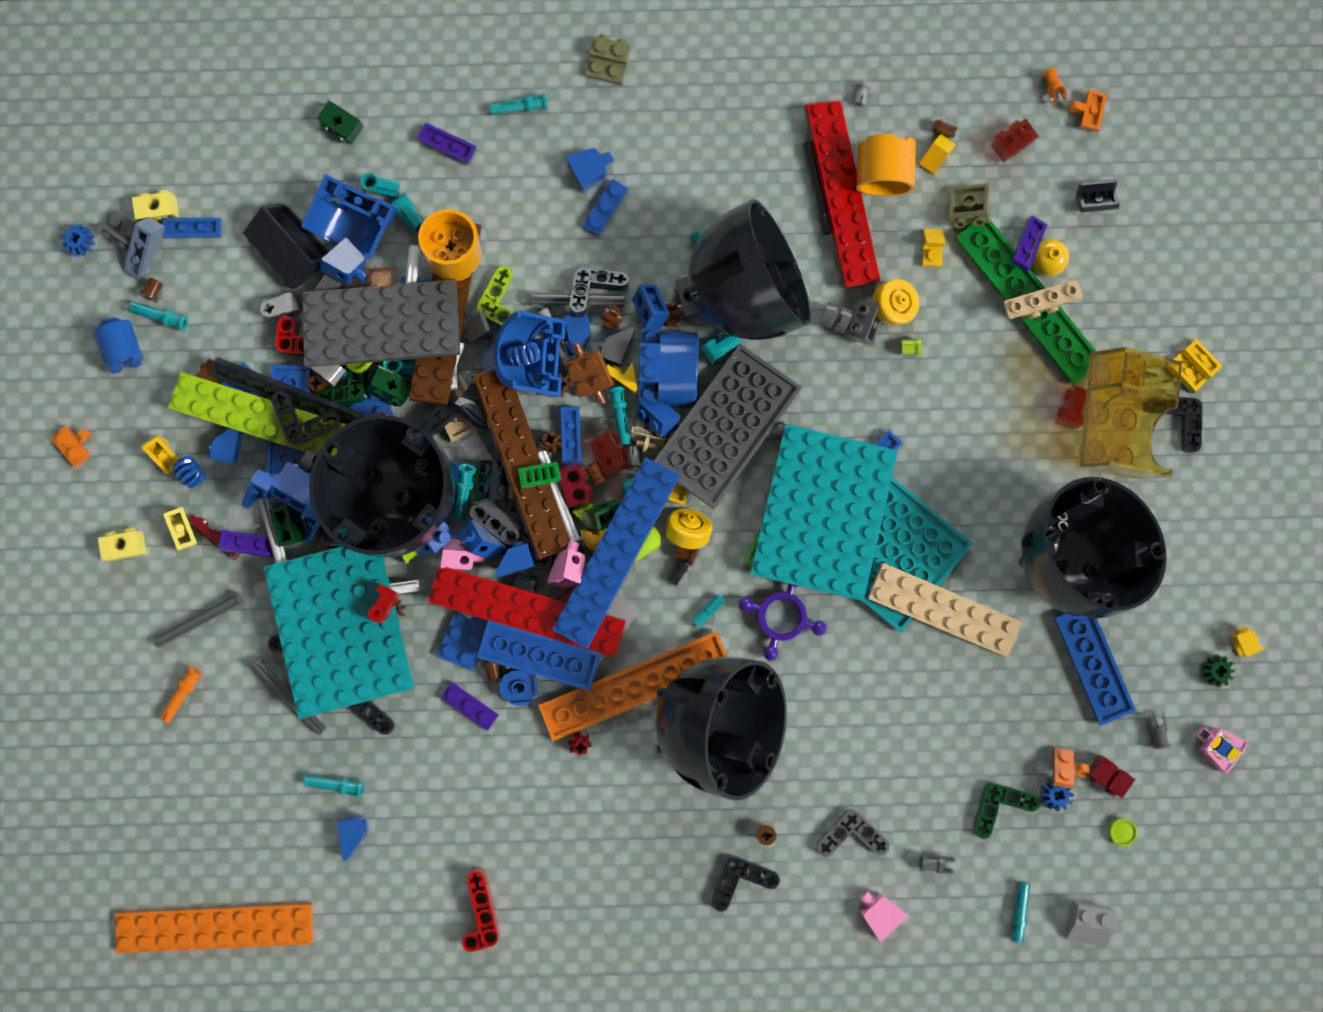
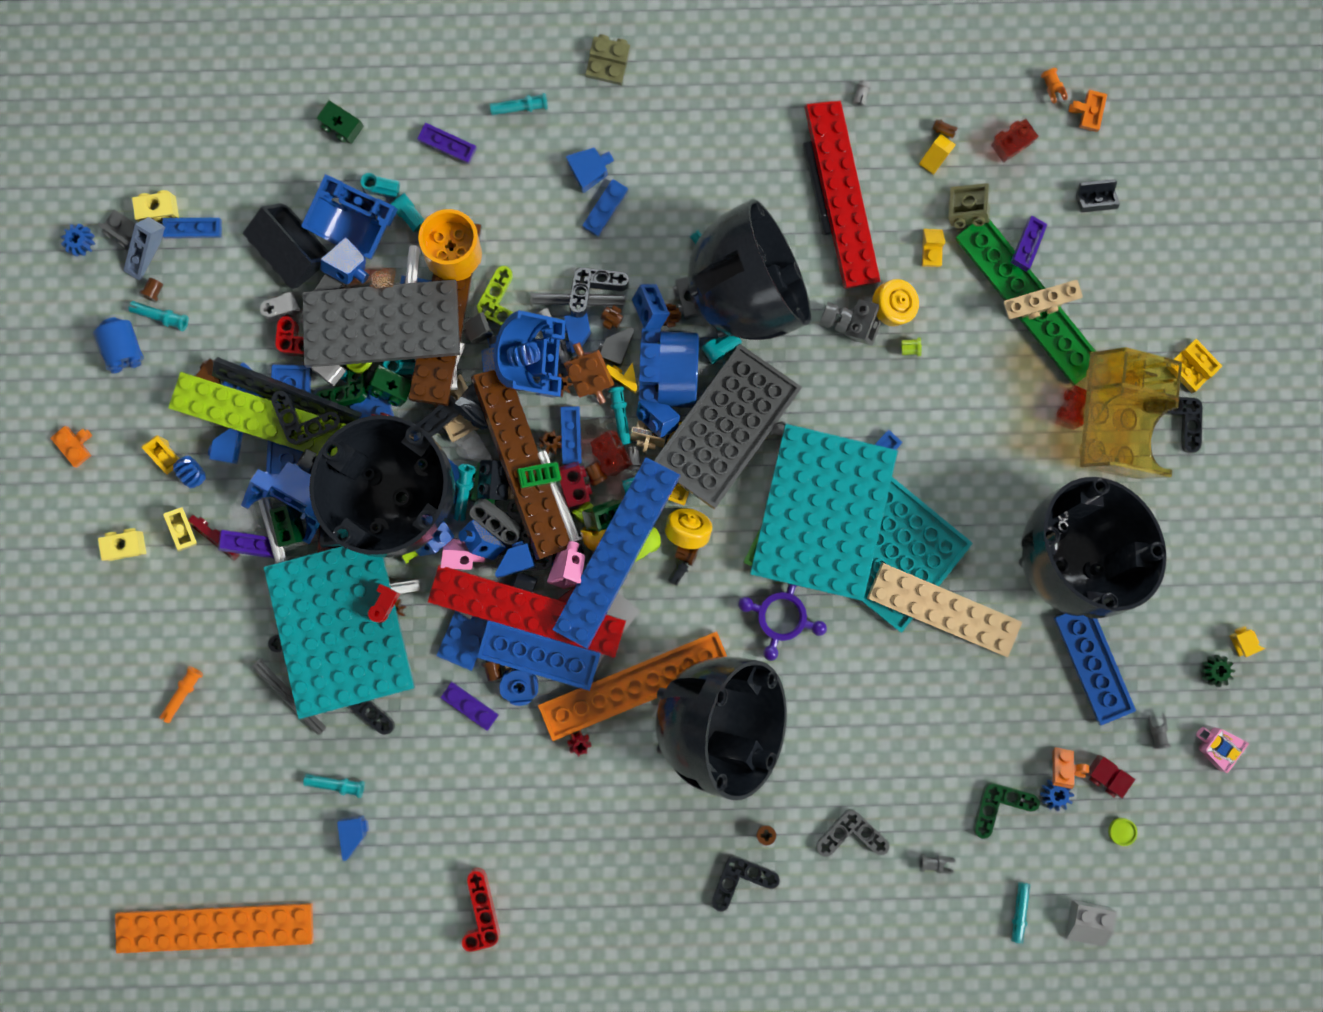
(199, 620): dark grey axle -> none
(314, 380): reddish brown bush -> none
(708, 610): teal axle -> none
(881, 914): bright pink torso -> none
(886, 165): light orange brick -> none
(1050, 258): yellow cylinder -> none

